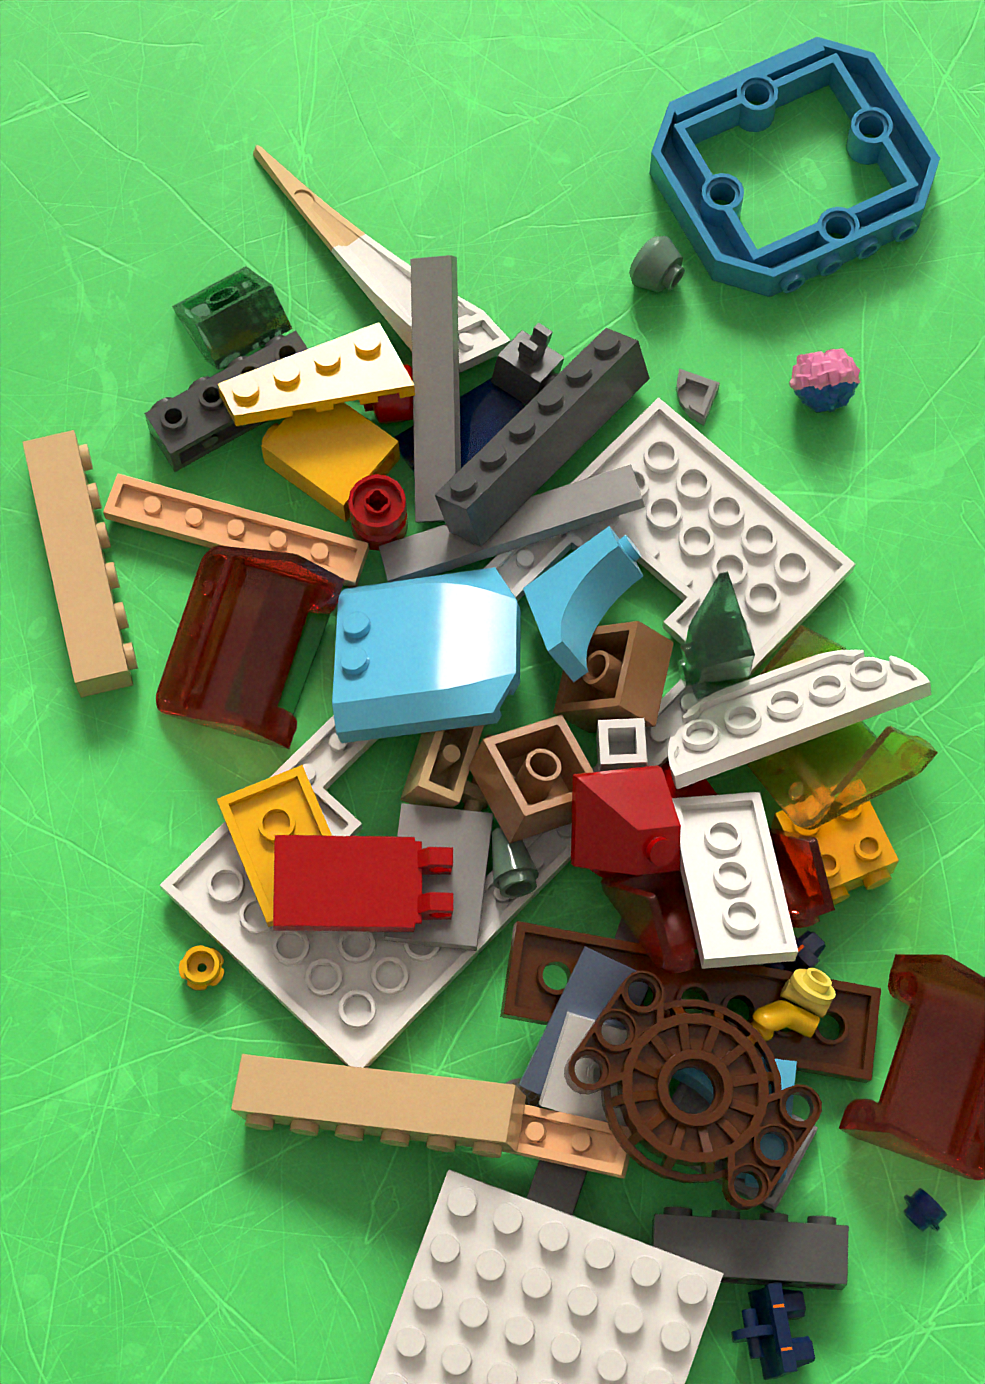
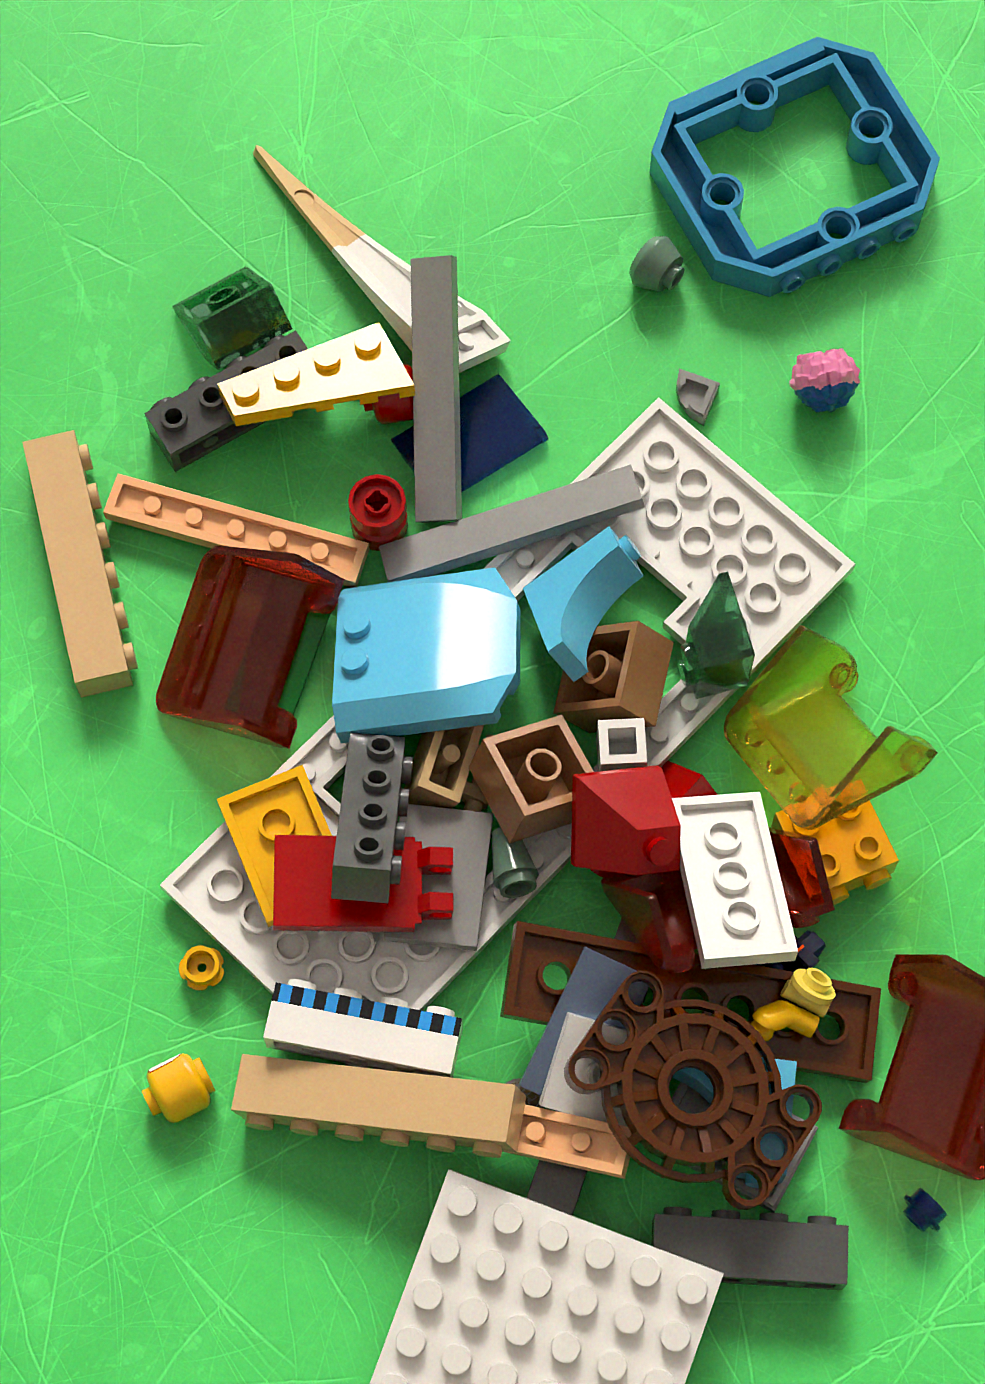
(178, 1088): none -> yellow head
(329, 453): yellow brick -> none
(362, 1031): none -> white brick
(369, 818): none -> dark grey brick
(527, 364): dark grey brick -> none
(542, 436): dark grey brick -> none
(769, 1332): dark blue hips -> none
(788, 709): white plate -> none

